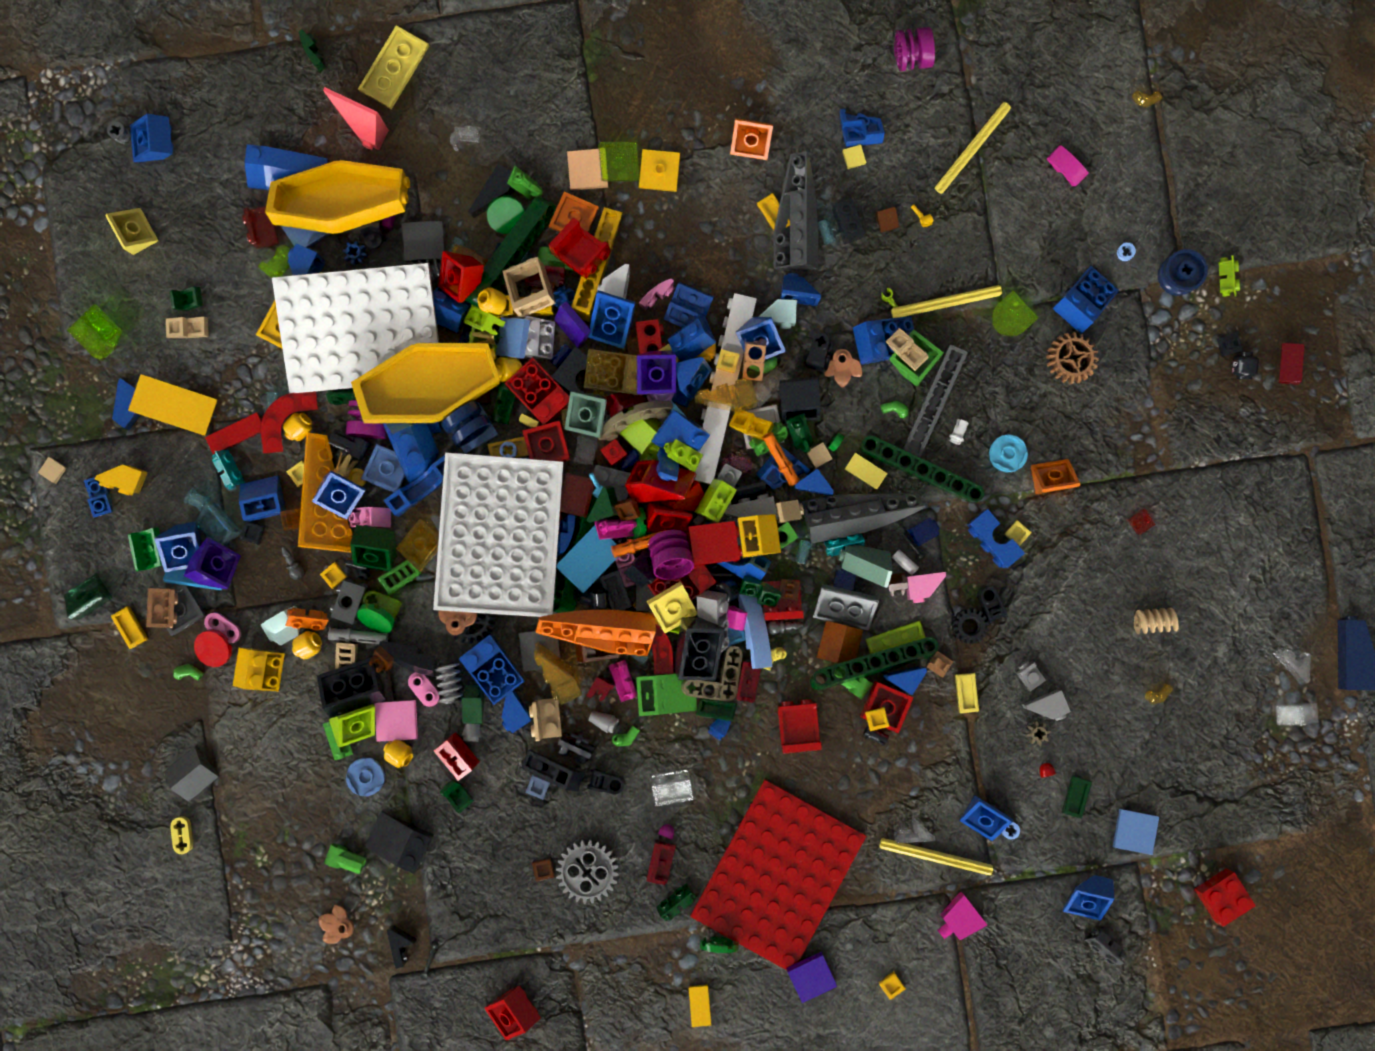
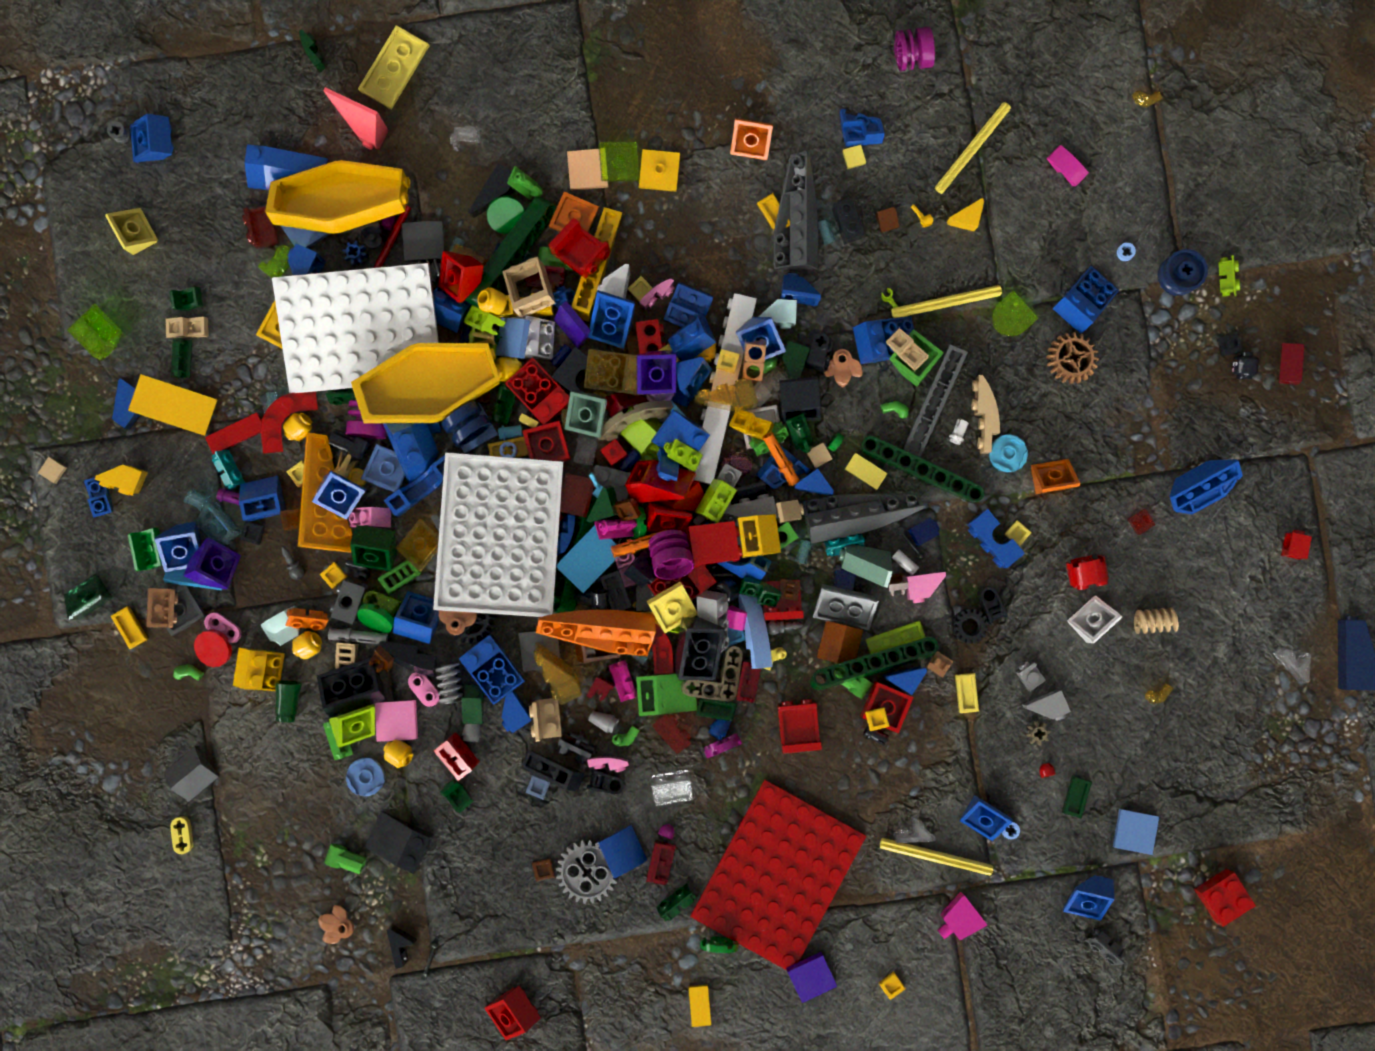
(181, 358): none -> dark green hinge
(228, 496): none -> magenta pin
(287, 700): none -> dark green plant
(392, 237): none -> red bar
(416, 618): none -> blue slope
(510, 432): none -> medium azure pin
(615, 763): none -> bright pink slope
(622, 851): none -> blue slope
(639, 288): none -> light yellow tile
(675, 737): none -> clear red bracket
(727, 743): none -> magenta plate
(794, 359): none -> dark green slope
(968, 217): none -> yellow slope
(985, 406): none -> tan slope
(1087, 571): none -> red brick
(1094, 619): none -> white slope
(1204, 485): none -> blue wedge
(1296, 545): none -> red brick
(1297, 714): clear slope -> none

